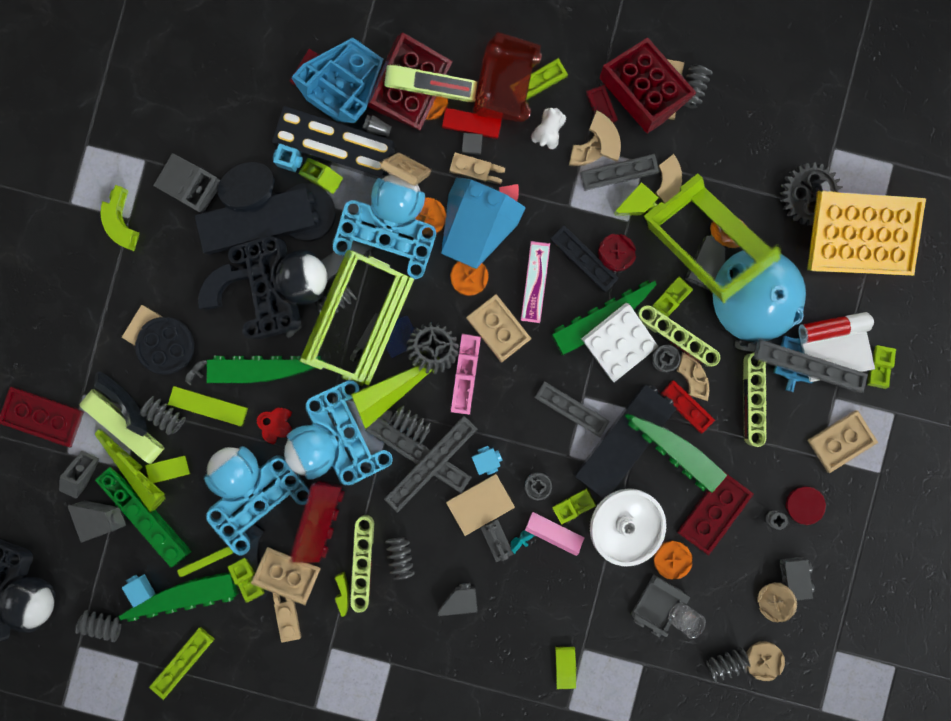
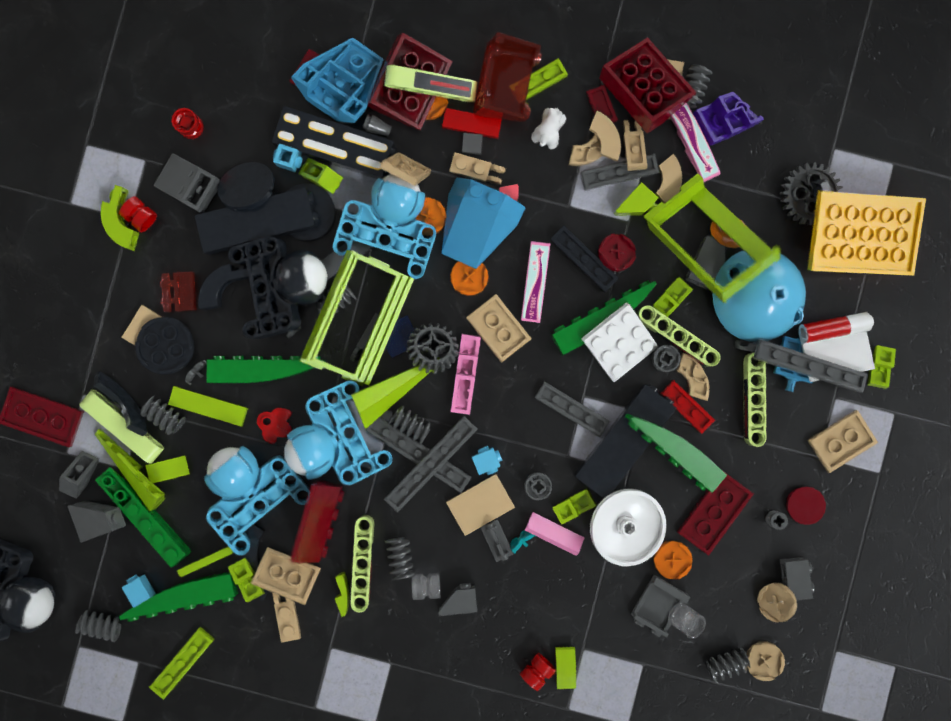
(141, 216): none -> red wheel
(184, 119): none -> red wheel
(184, 291): none -> clear red plate
(426, 586): none -> clear wheel
(537, 672): none -> red wheel
(634, 147): none -> tan hinge
(695, 143): none -> slope
(725, 118): none -> dark purple slope

